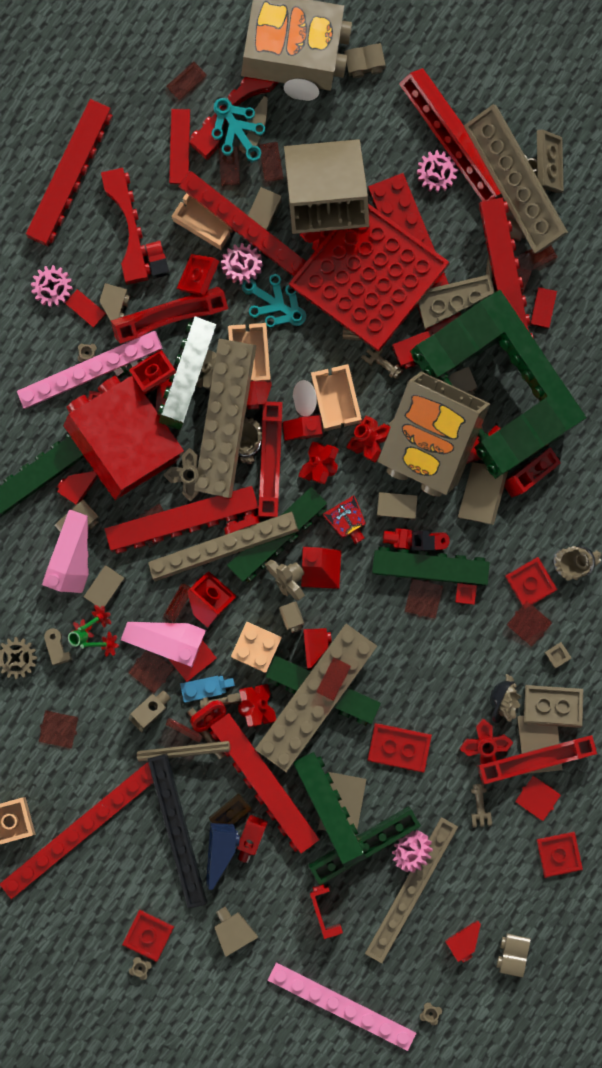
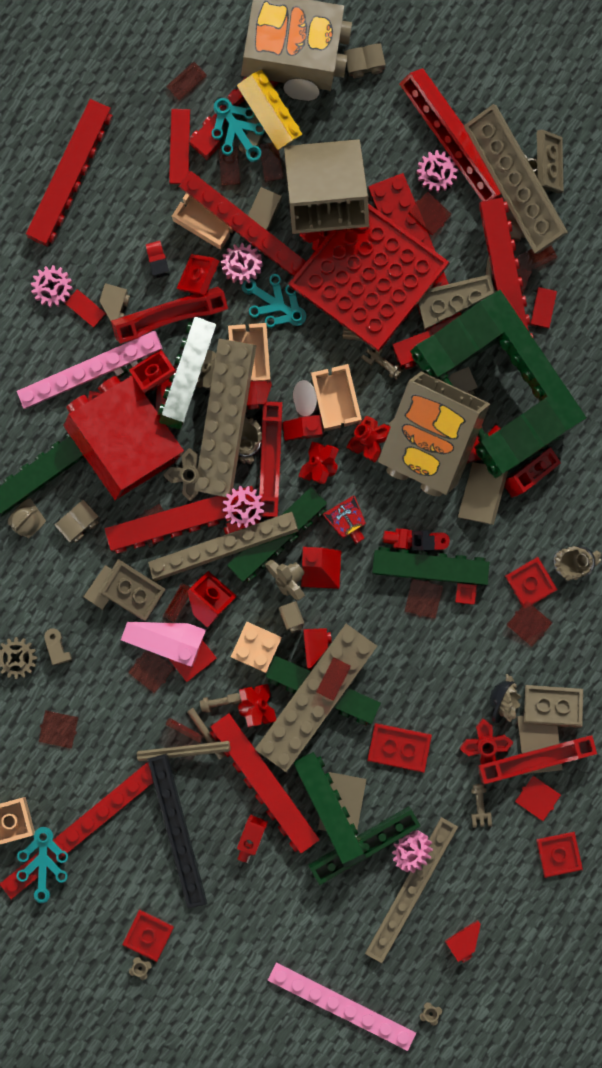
(26, 519): none -> dark tan piece
(42, 861): none -> teal plant
(69, 561): bright pink wedge -> none
(76, 486): red slope -> none
(81, 634): plant -> none
(83, 349): dark tan plate -> none
(131, 590): none -> dark tan tile
(133, 264): red arch -> none
(143, 716): dark tan torso -> none
(205, 688): dark azure hinge -> none
(208, 716): red plate -> none
(222, 844): dark blue slope -> none
(231, 811): dark brown plate -> none
(233, 931): dark tan torso -> none
(242, 497): none -> bright pink gear
(269, 109): none -> yellow brick
(329, 931): red panel -> none
(397, 505): dark tan panel -> none
(429, 213): none -> clear red piece
(514, 955): dark tan brick -> none
(557, 655): dark tan plate -> none

